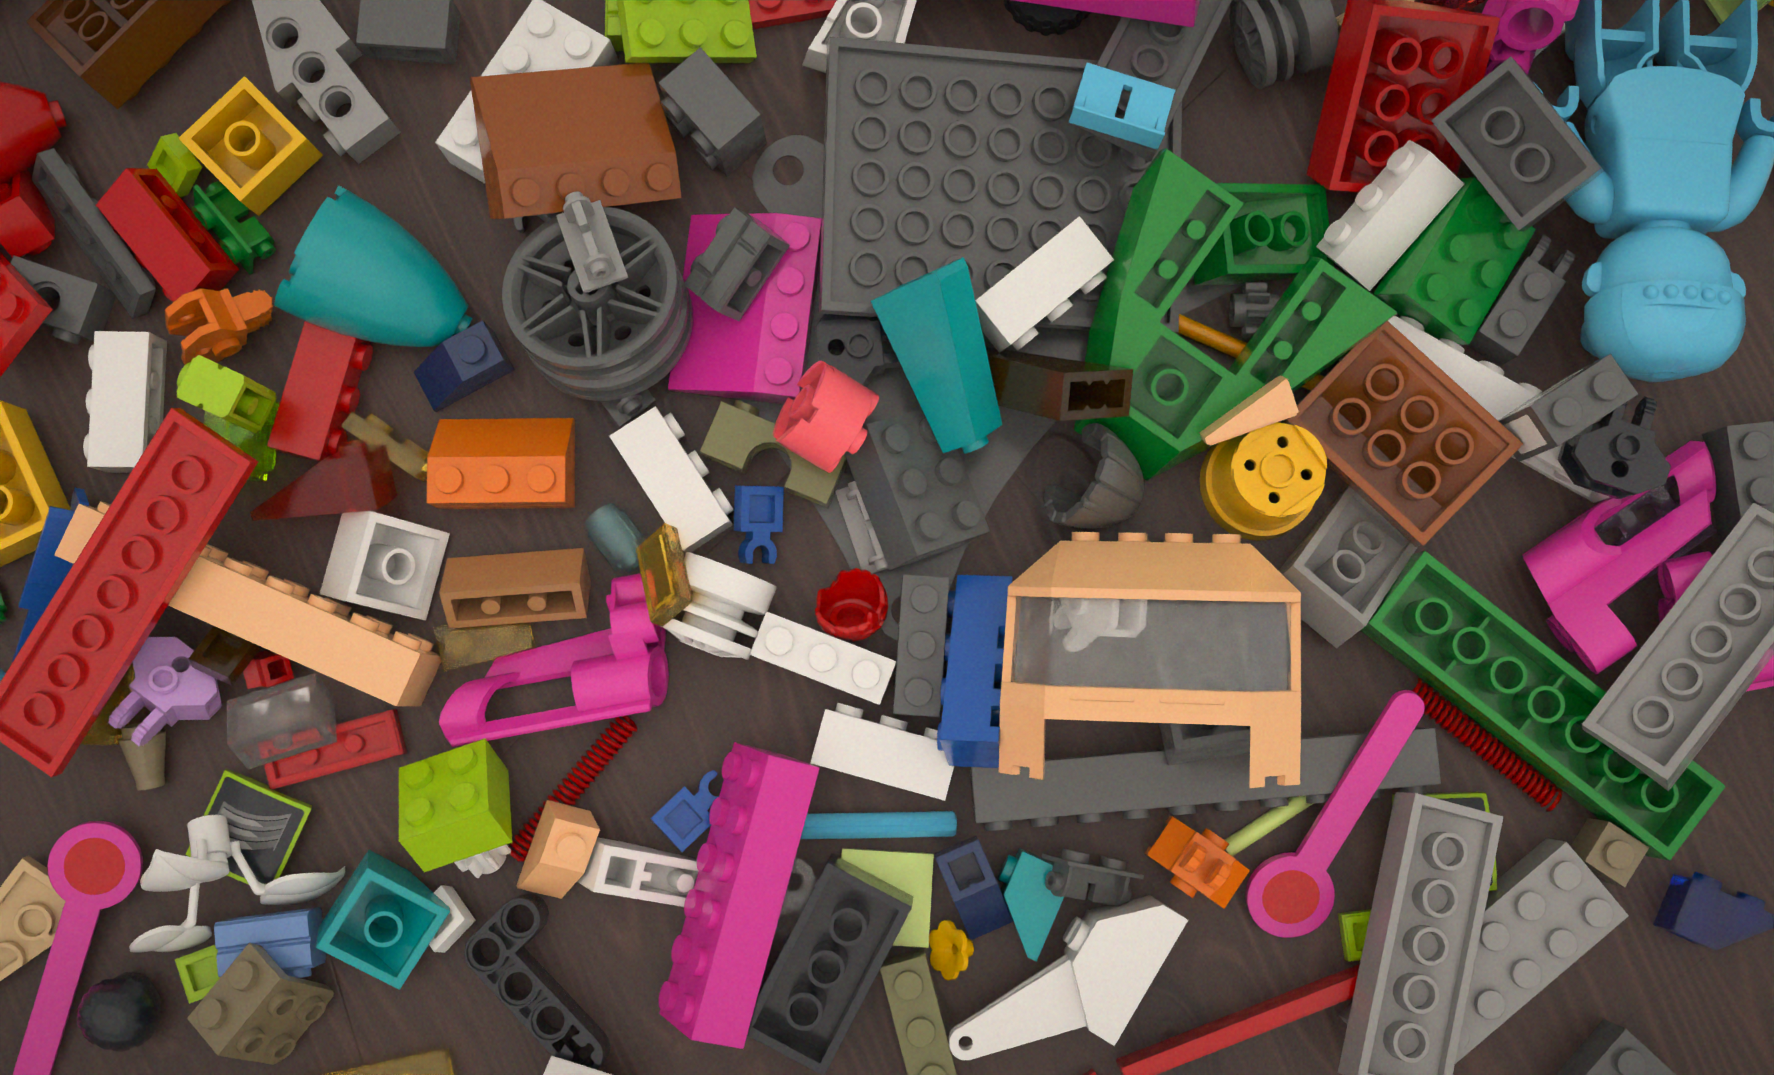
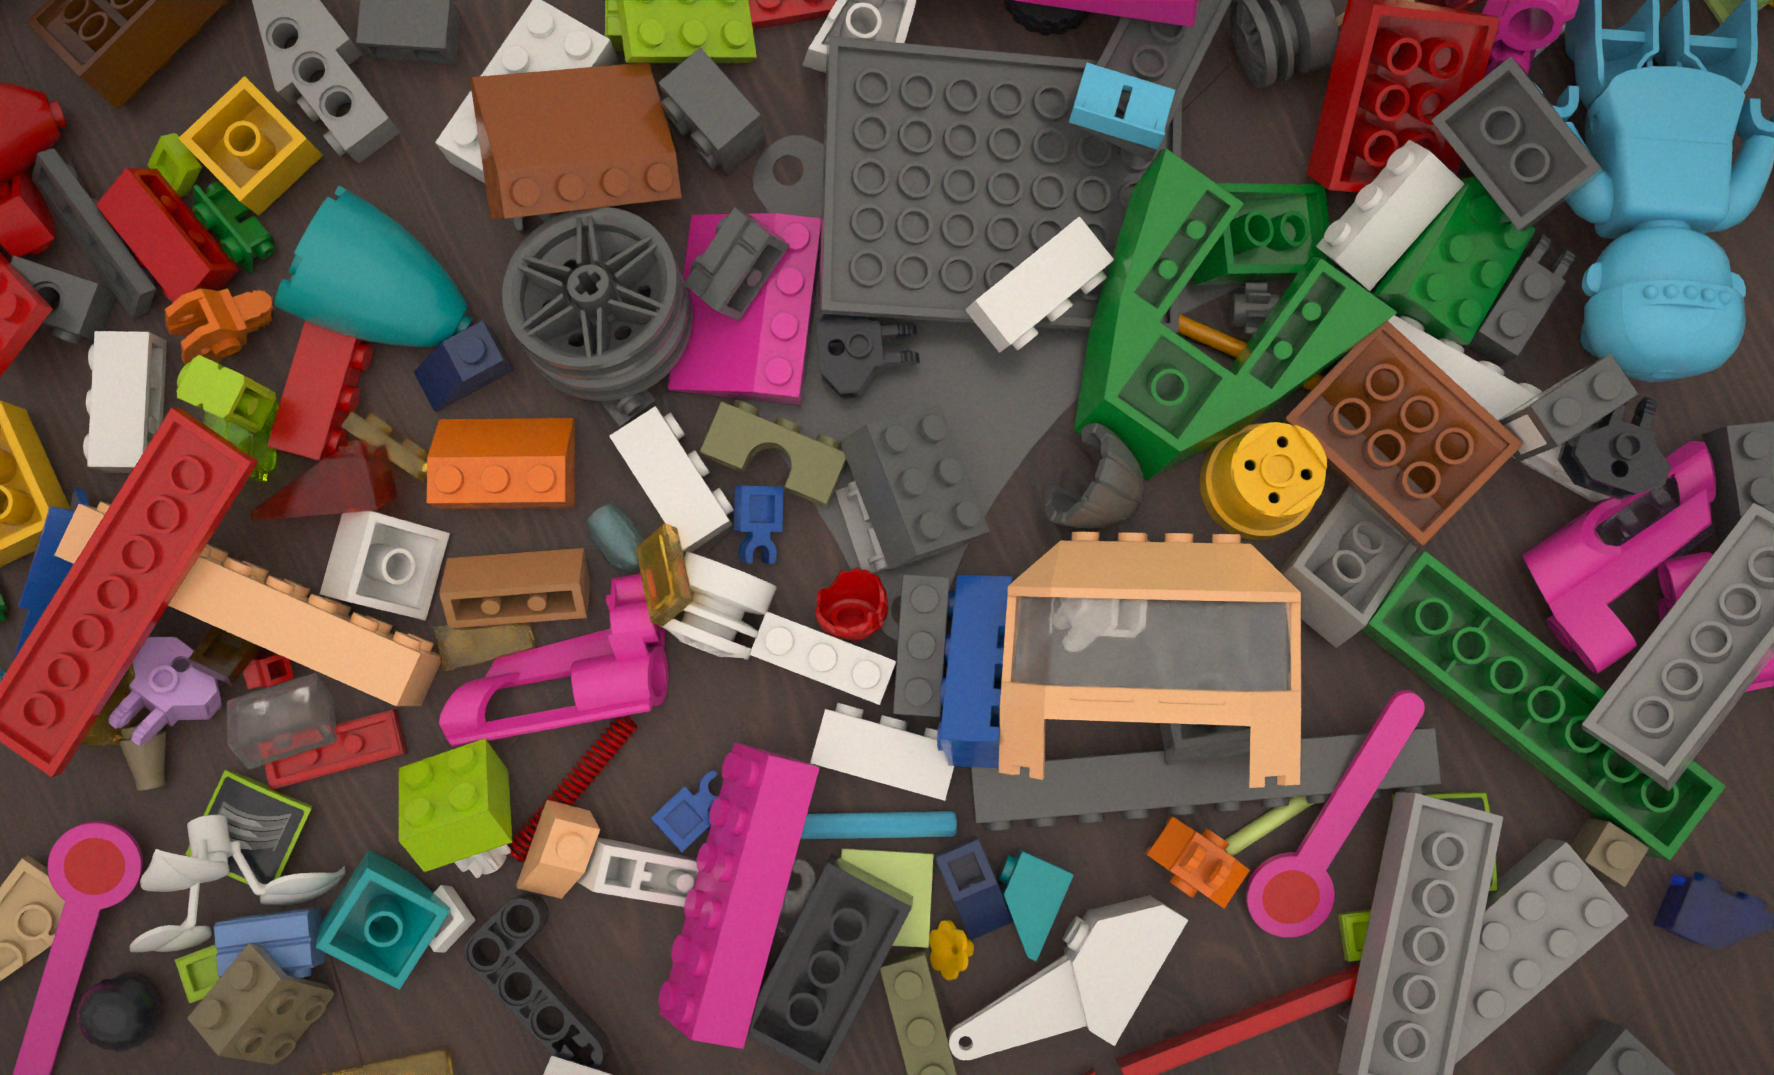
(590, 243): light grey hinge -> none
(825, 416): coral brick -> none
(943, 354): teal slope -> none
(1059, 386): dark brown slope -> none
(1073, 872): dark grey hinge -> none
(1264, 407): light nougat slope -> none
(1522, 780): red piece -> none

